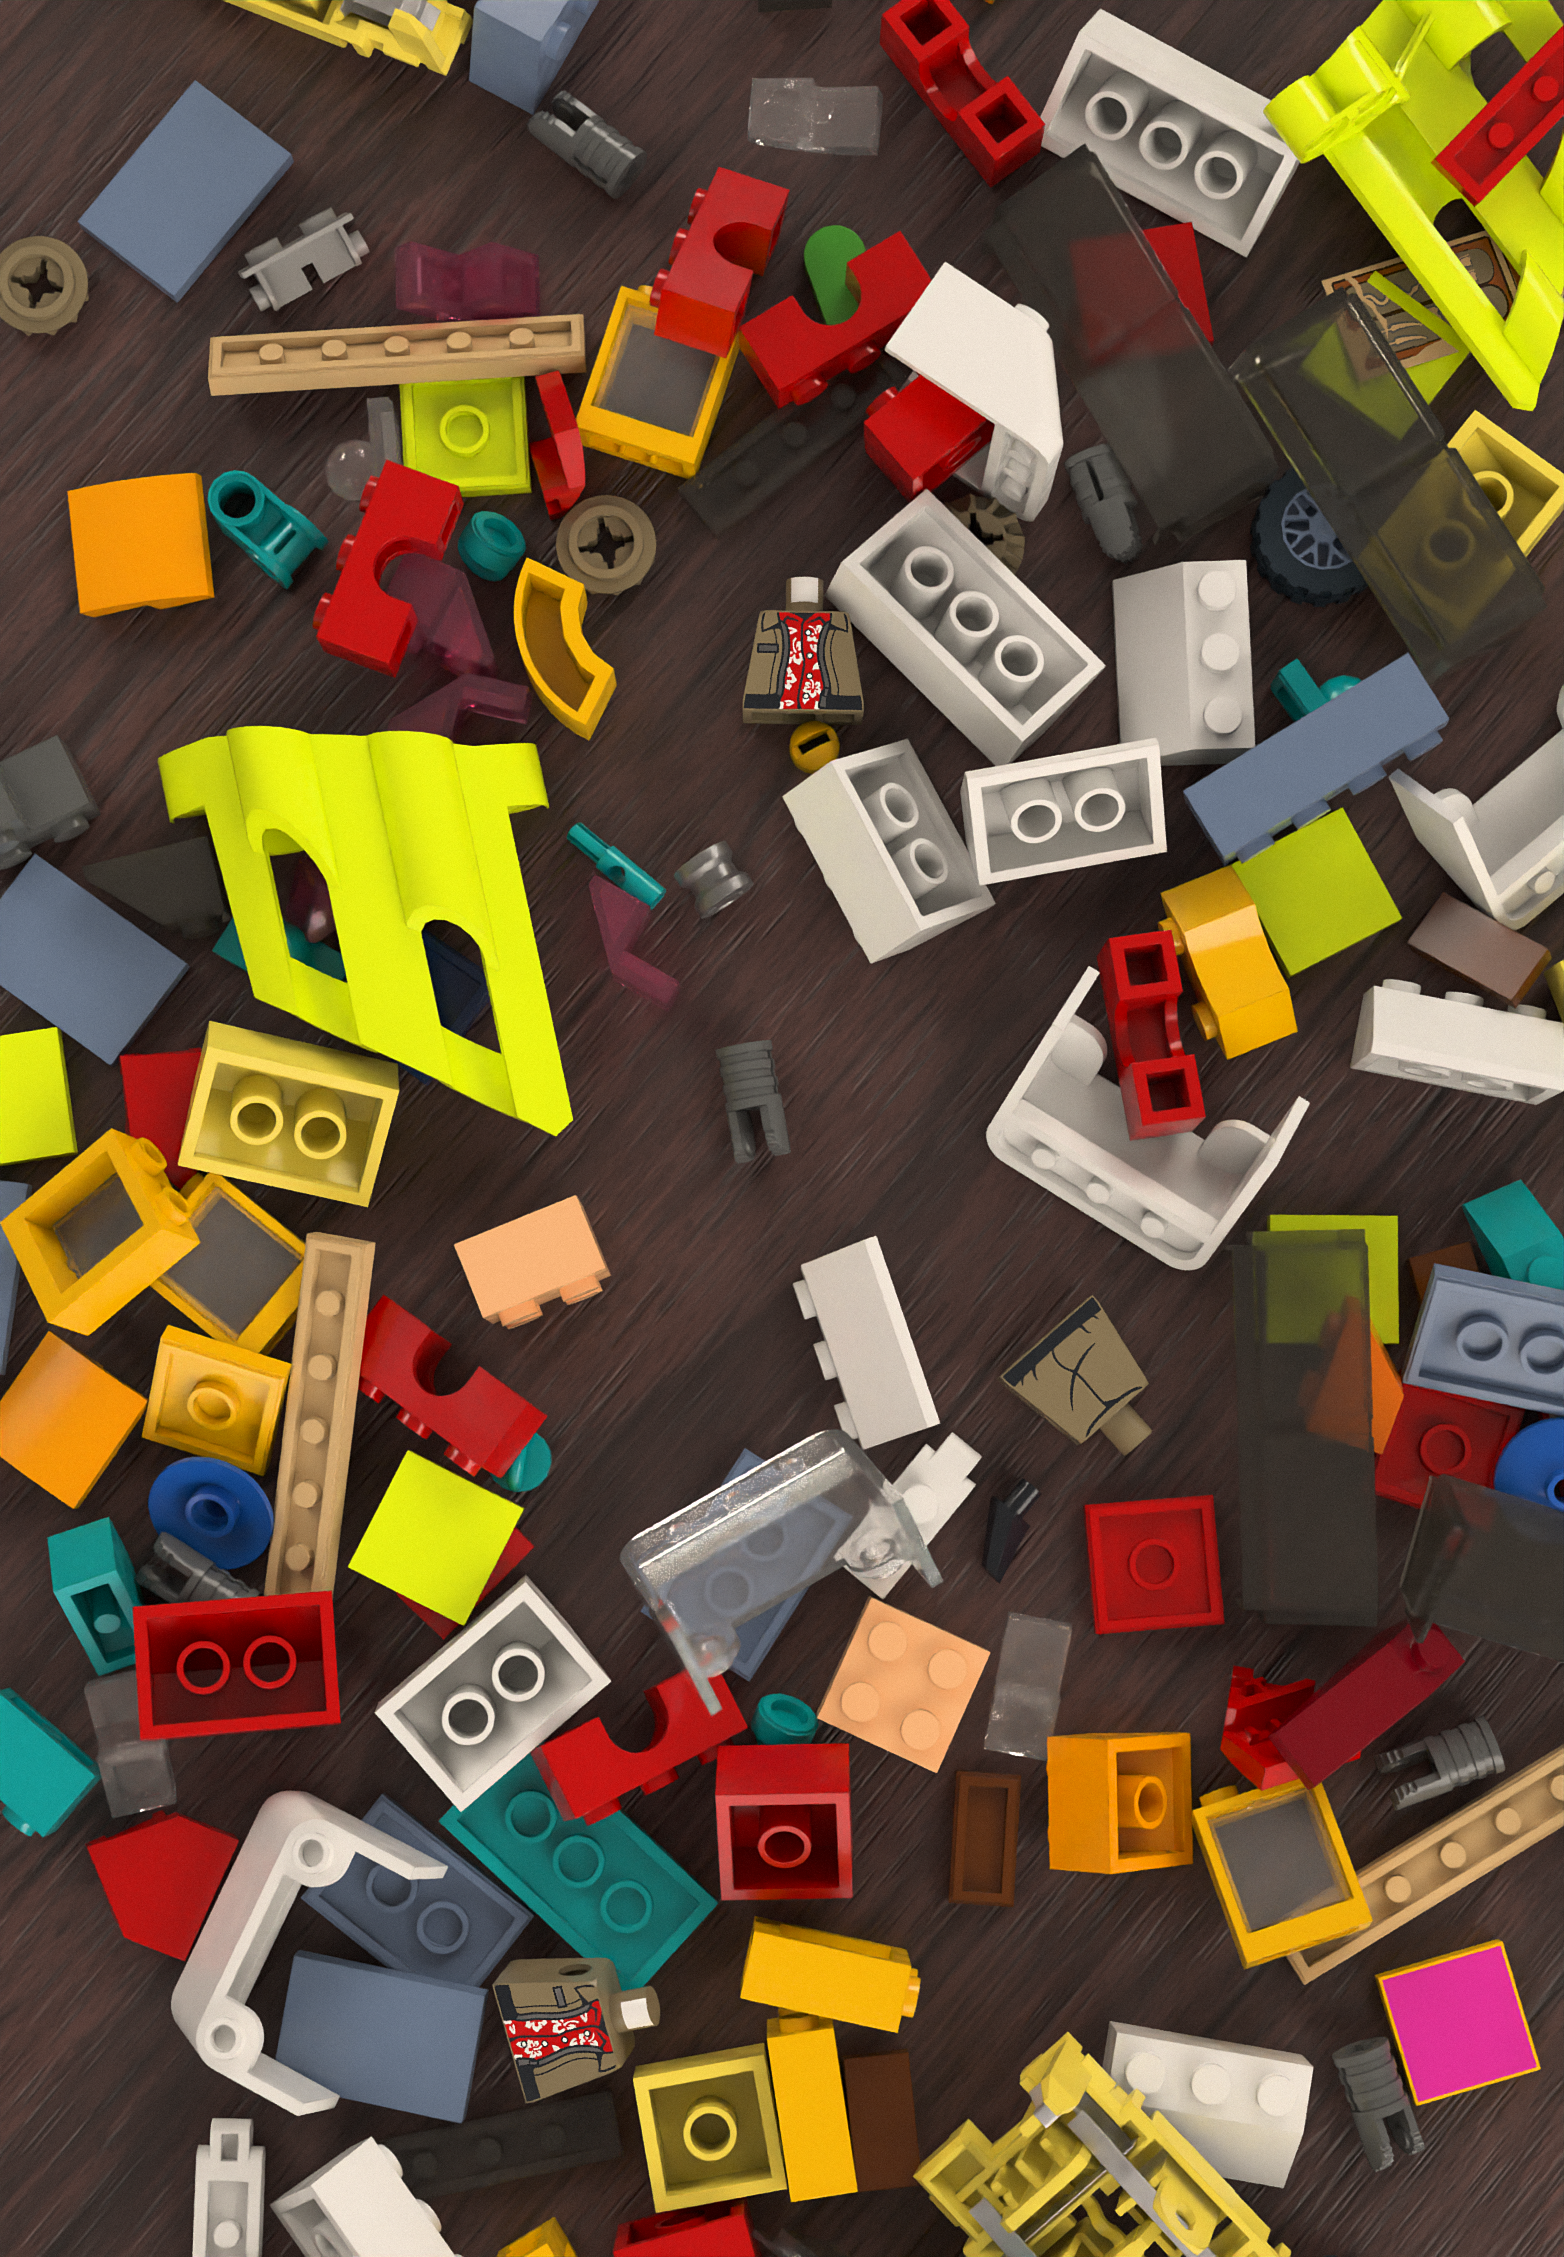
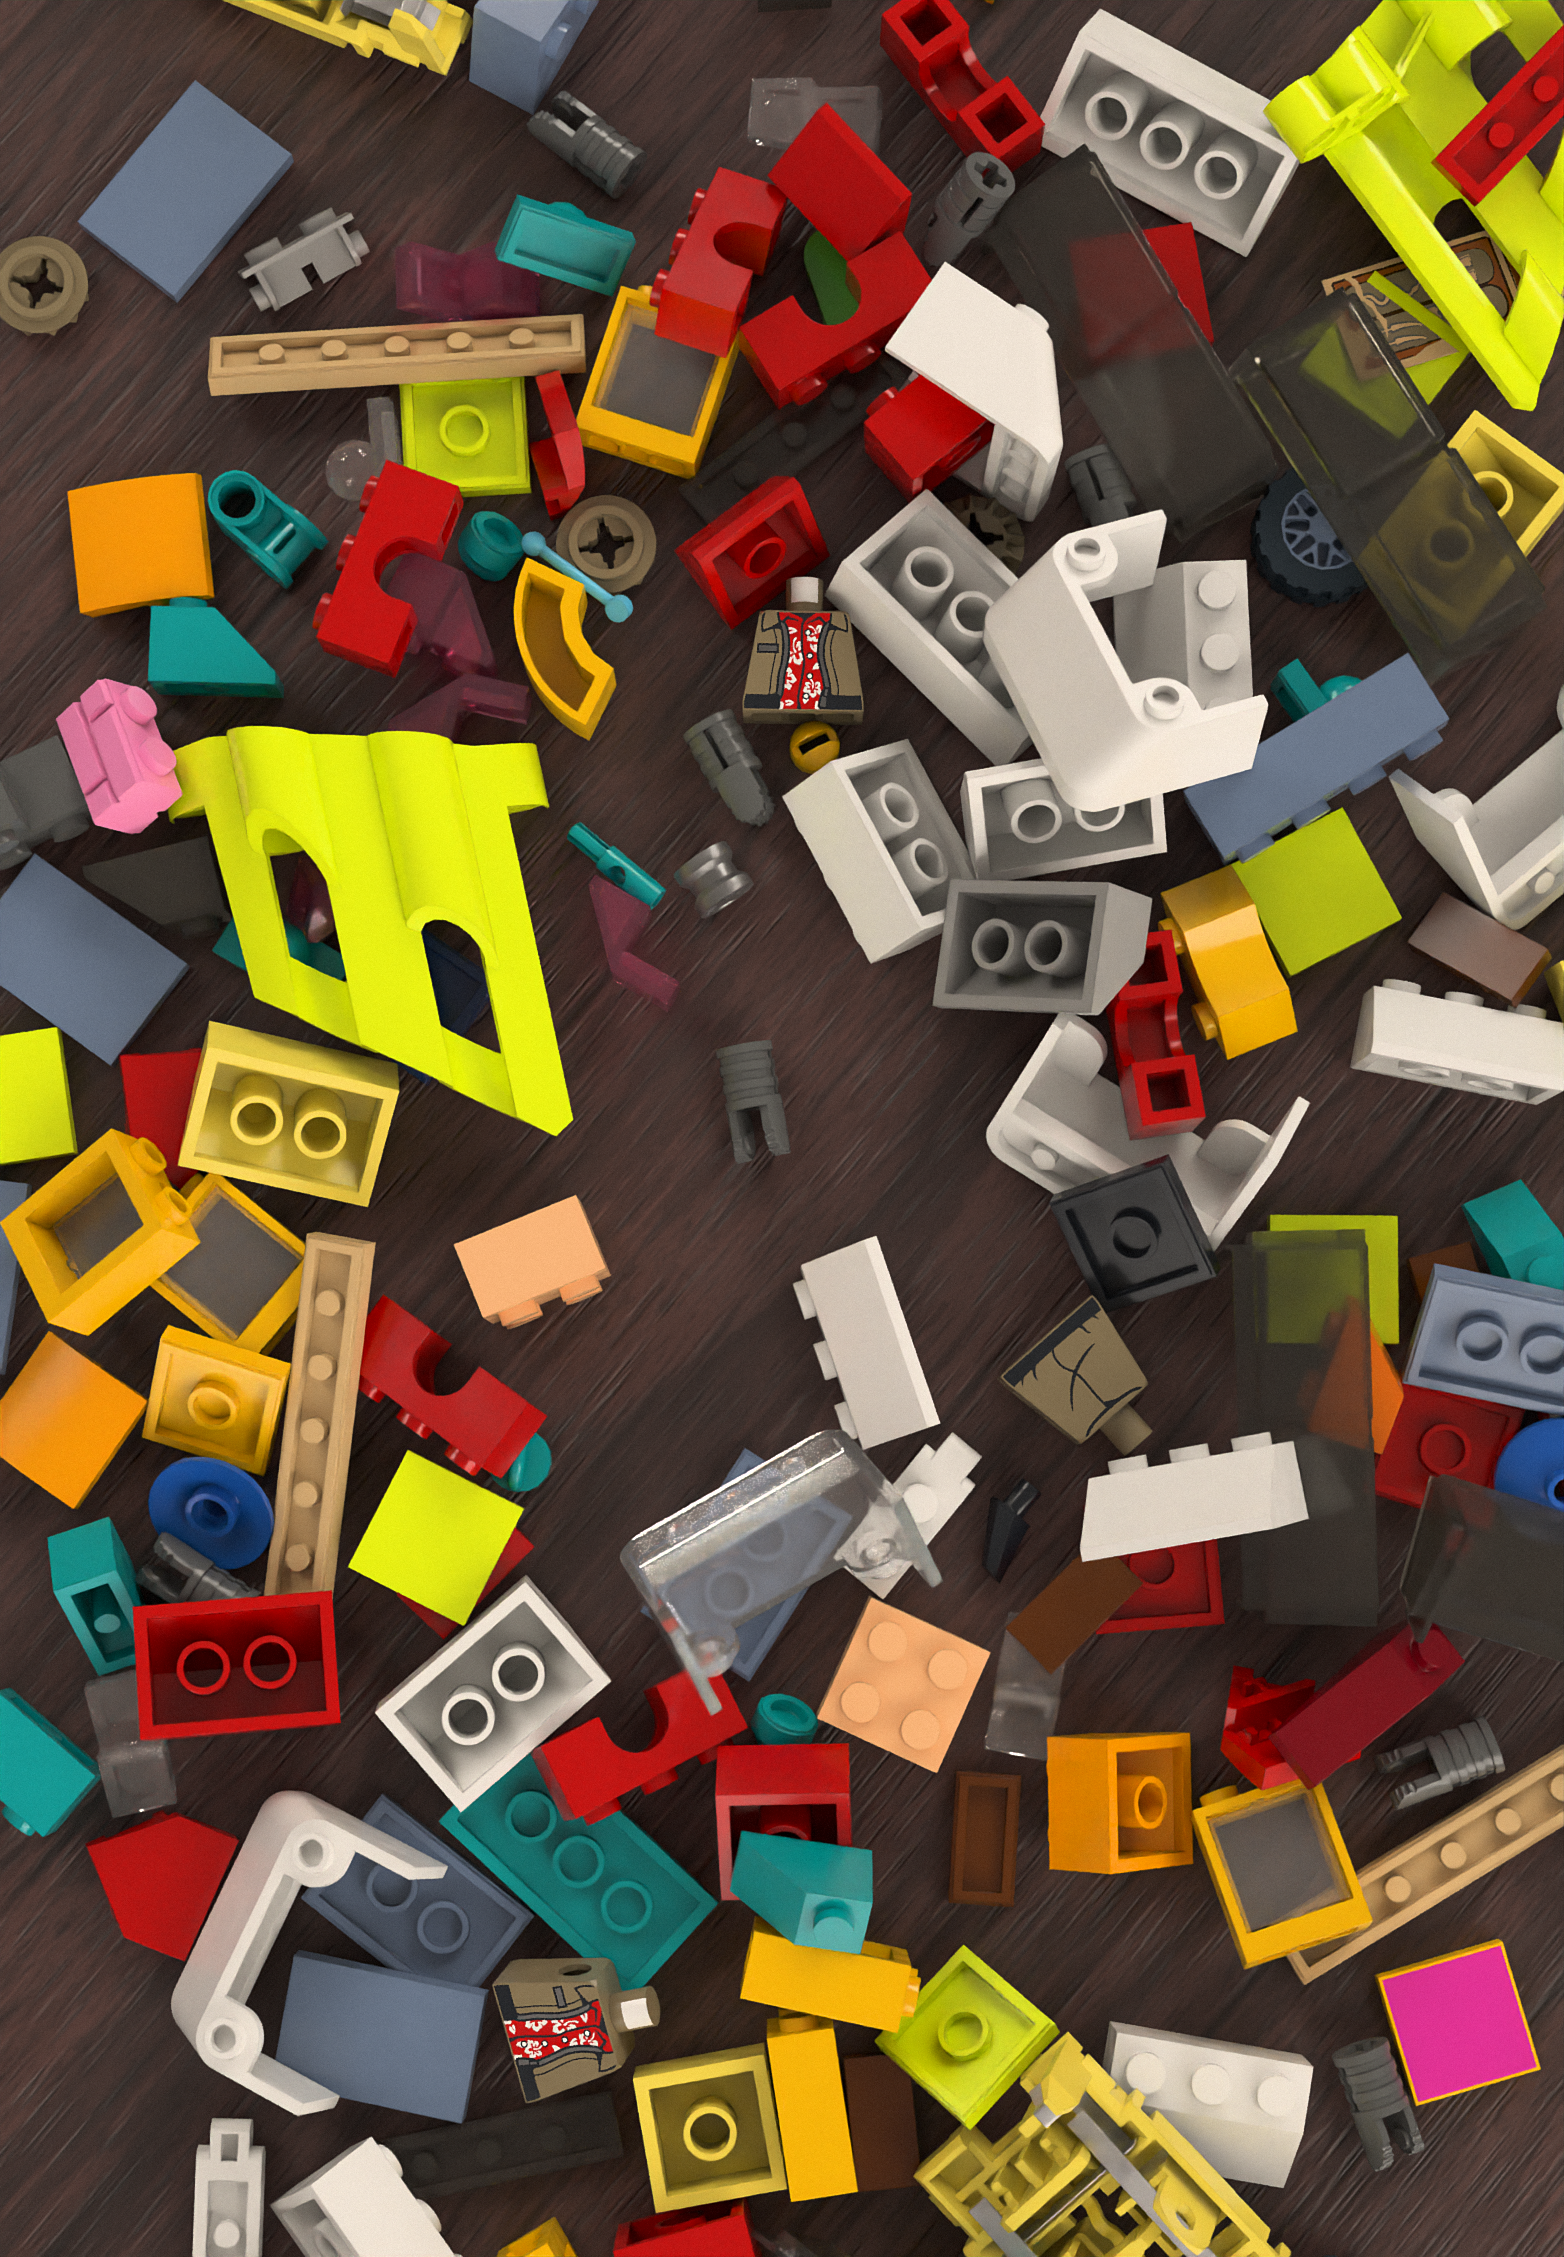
(119, 756): none -> bright pink brick
(204, 655): none -> teal slope
(564, 244): none -> teal tile
(616, 607): none -> medium azure hinge
(731, 766): none -> dark grey hinge
(754, 549): none -> red slope
(806, 1889): none -> teal slope
(841, 185): none -> red slope
(966, 207): none -> dark grey hinge
(968, 2037): none -> neon yellow tile
(1039, 945): none -> light grey slope
(1072, 1609): none -> reddish brown tile
(1088, 721): none -> white windscreen
(1135, 1234): none -> black tile
(1192, 1497): none -> white slope

